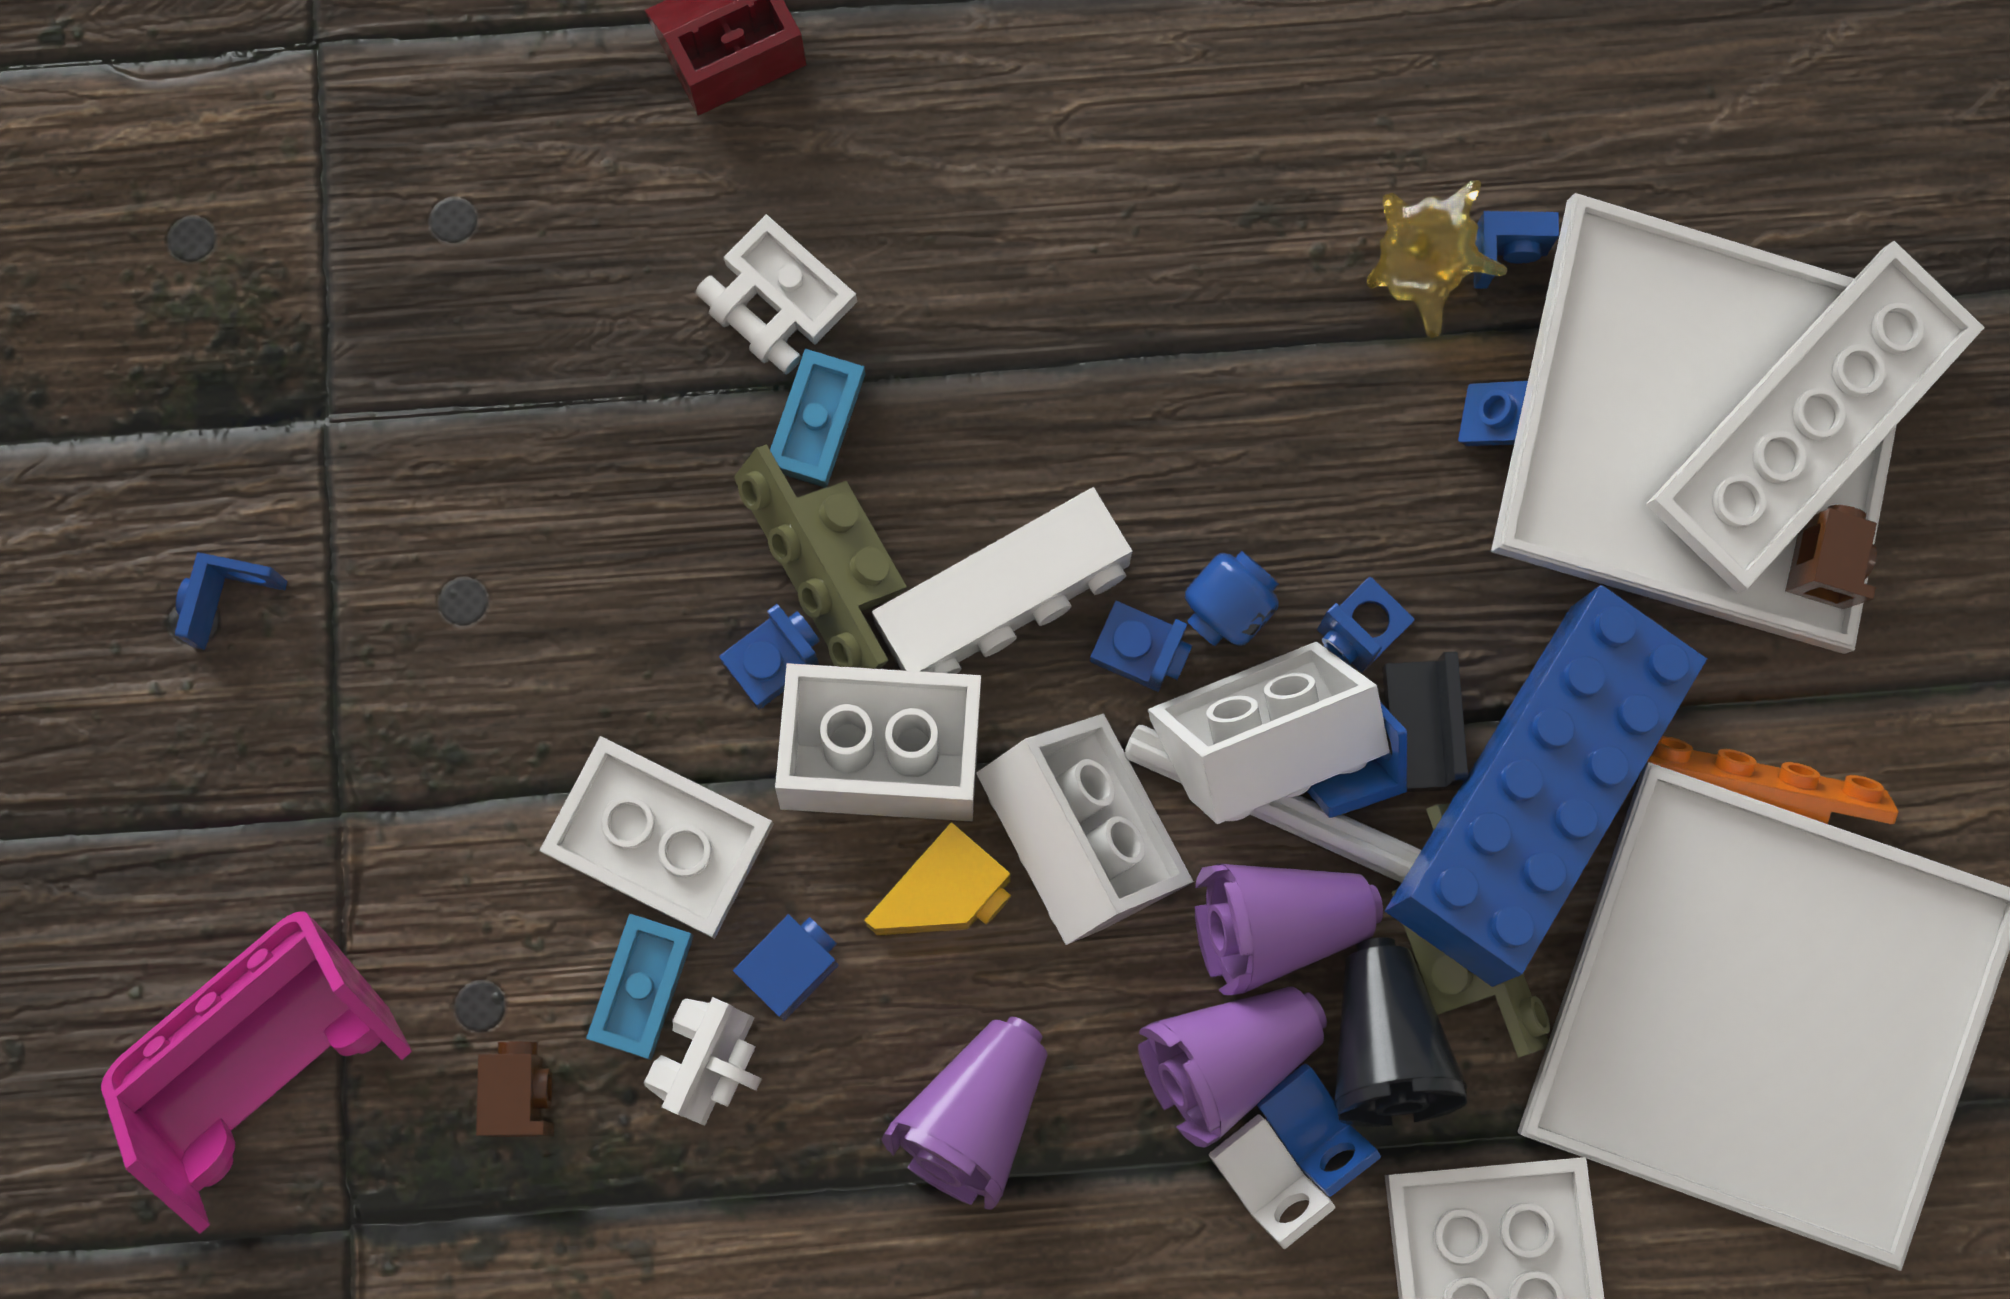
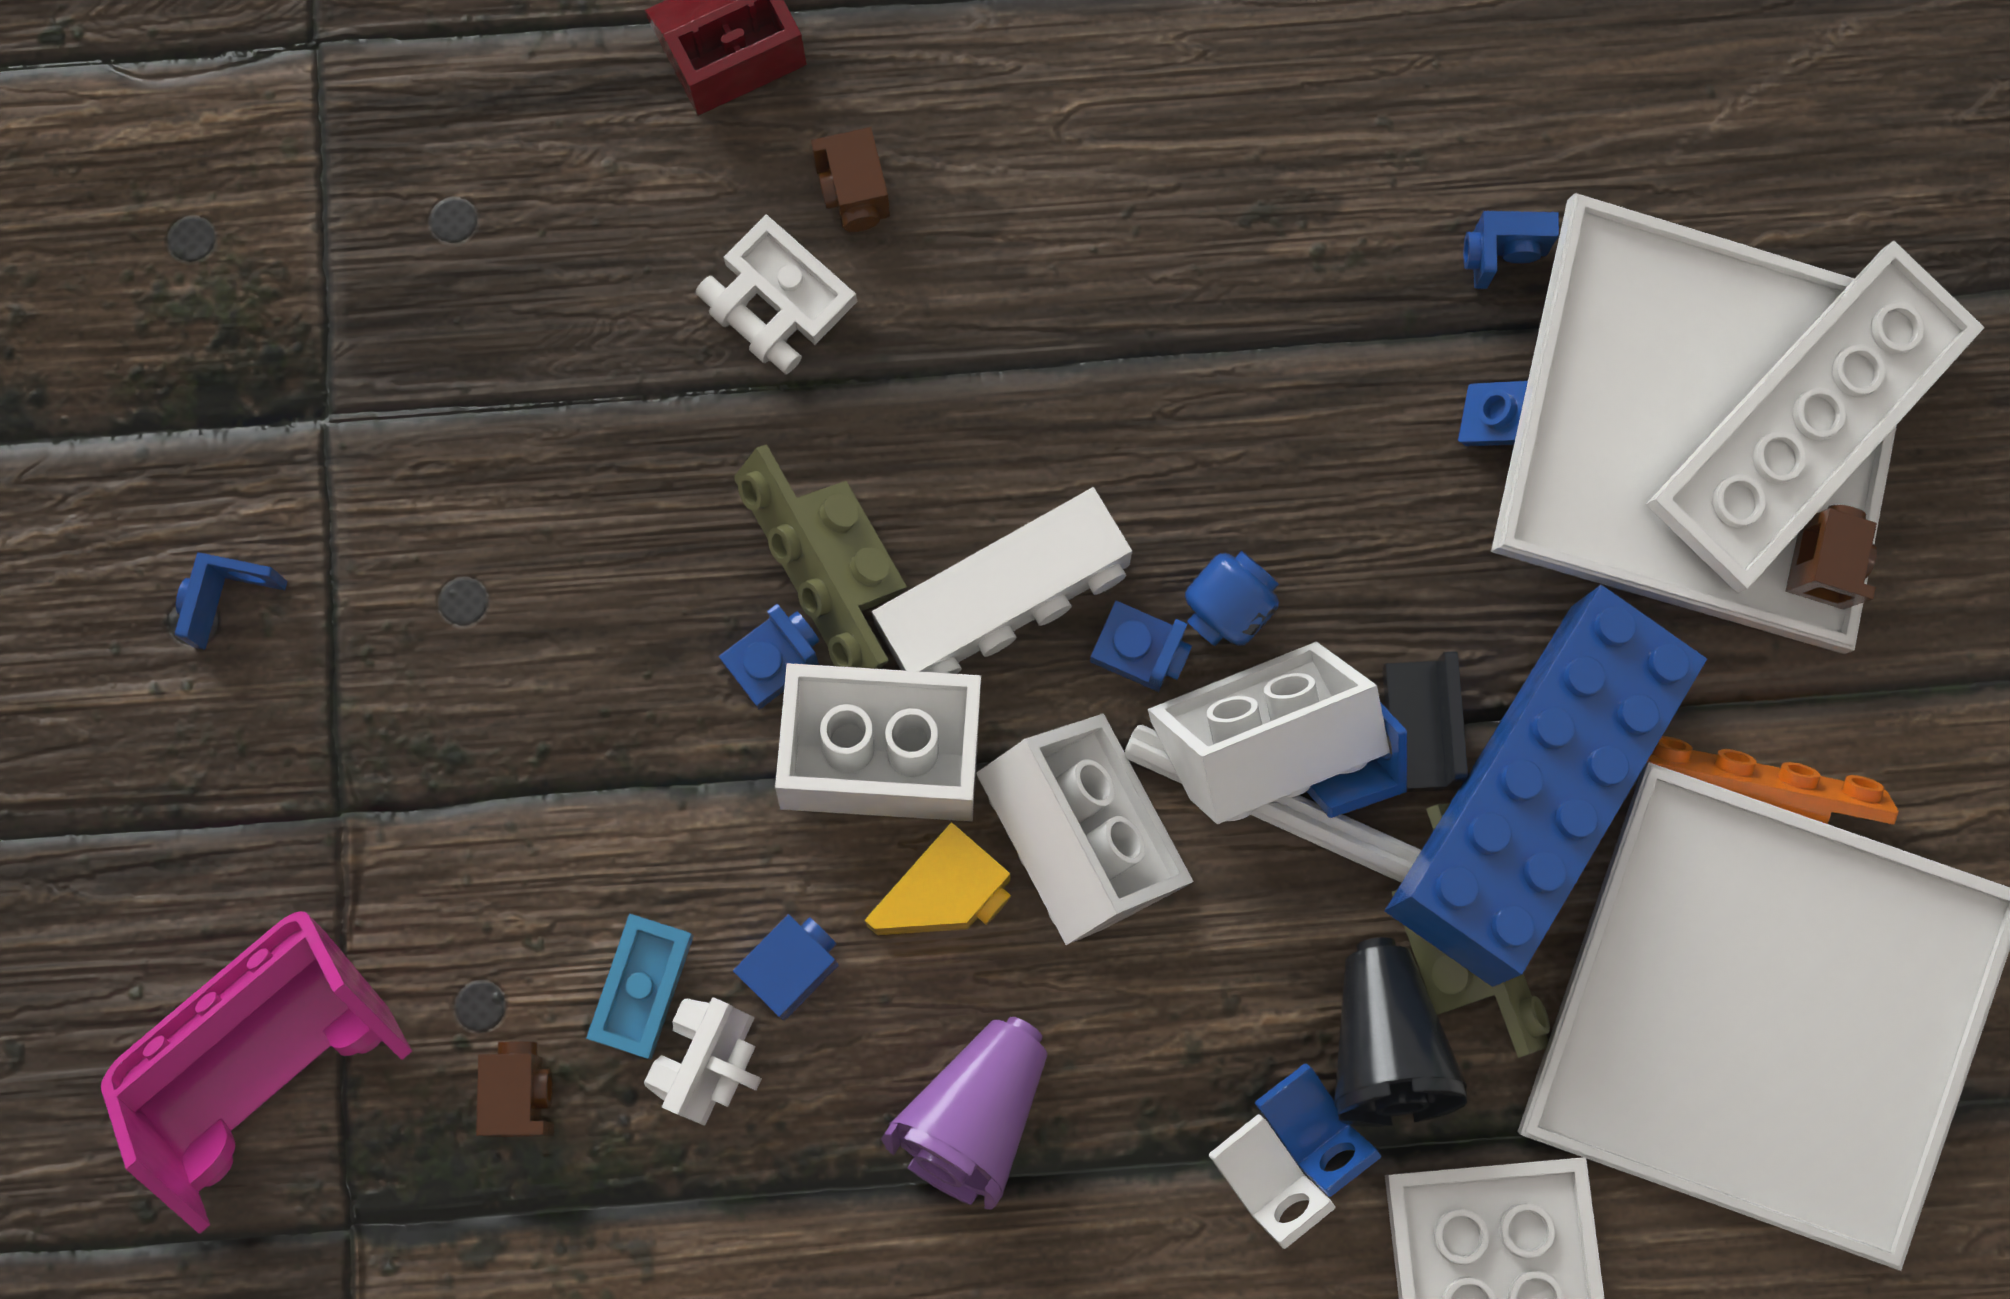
(657, 837): white plate -> none
(816, 417): dark azure plate -> none
(852, 178): none -> reddish brown brick
(1229, 1057): medium lavender cone -> none
(1279, 920): medium lavender cone -> none
(1348, 639): blue bracket -> none
(1430, 251): clear yellow piece -> none

